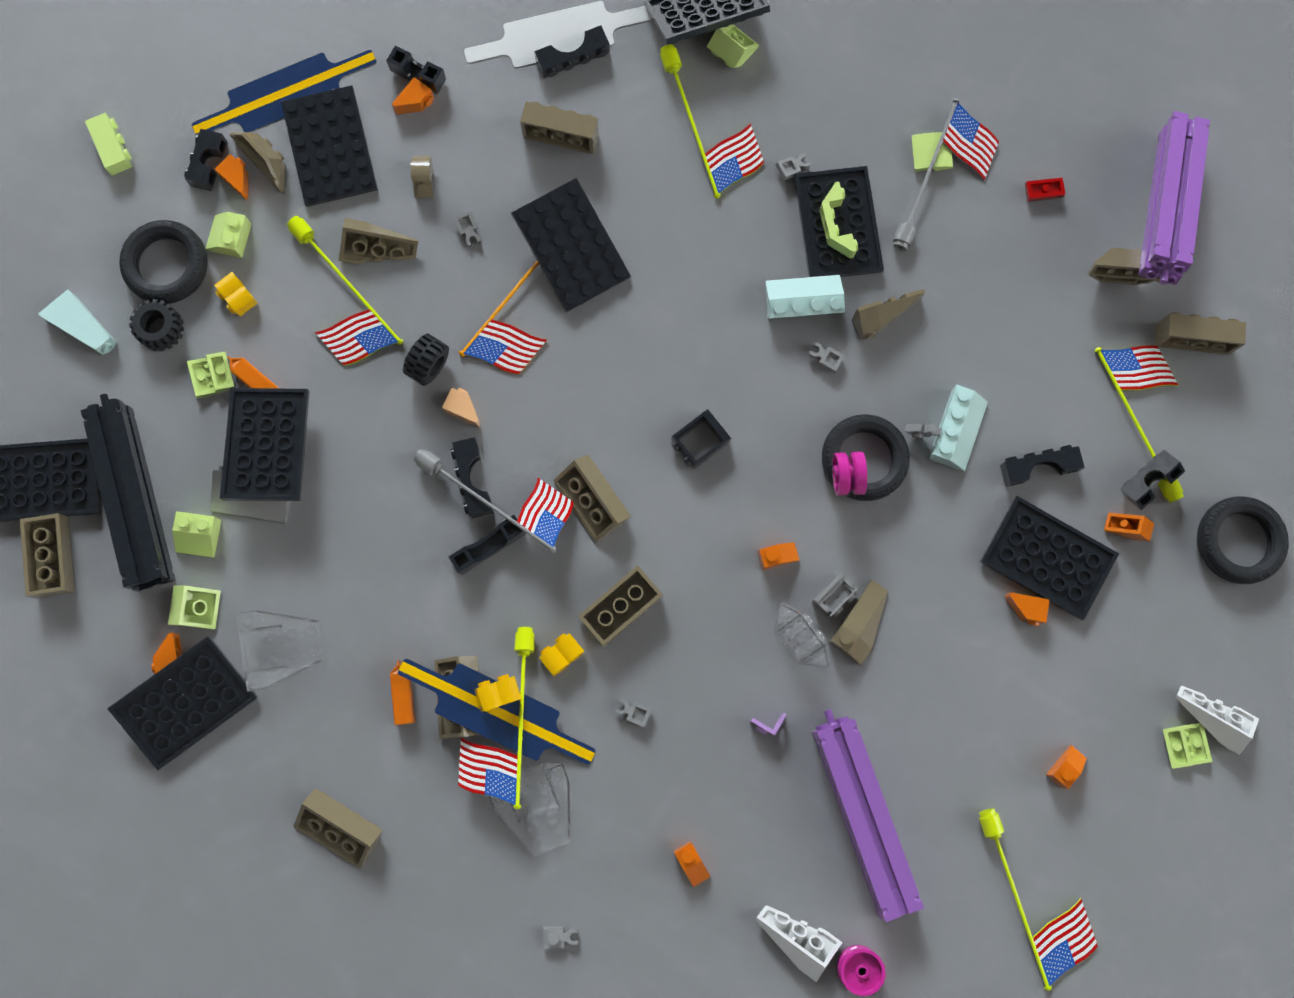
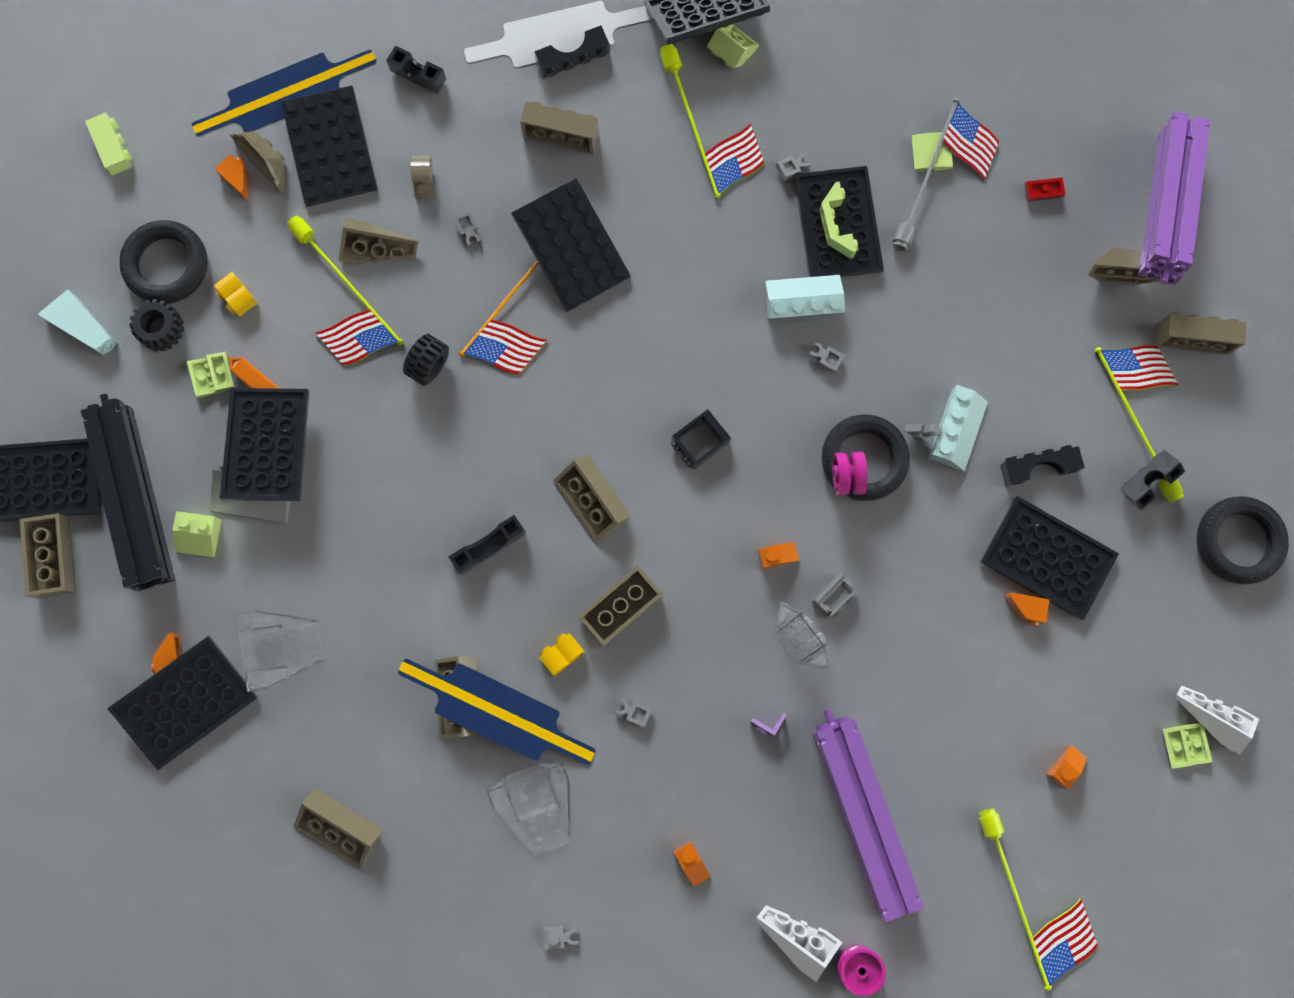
(194, 607): yellowish green slope -> none
(207, 145): black arch -> none
(229, 234): yellowish green slope -> none
(402, 698): orange piece -> none
(413, 98): orange slope -> none
(460, 406): light nougat slope -> none
(467, 454): black arch -> none
(491, 769): flag -> none
(497, 693): yellow brick -> none
(541, 514): flag -> none
(859, 628): dark tan wedge -> none
(876, 316): dark tan wedge -> none
(1129, 526): orange slope -> none

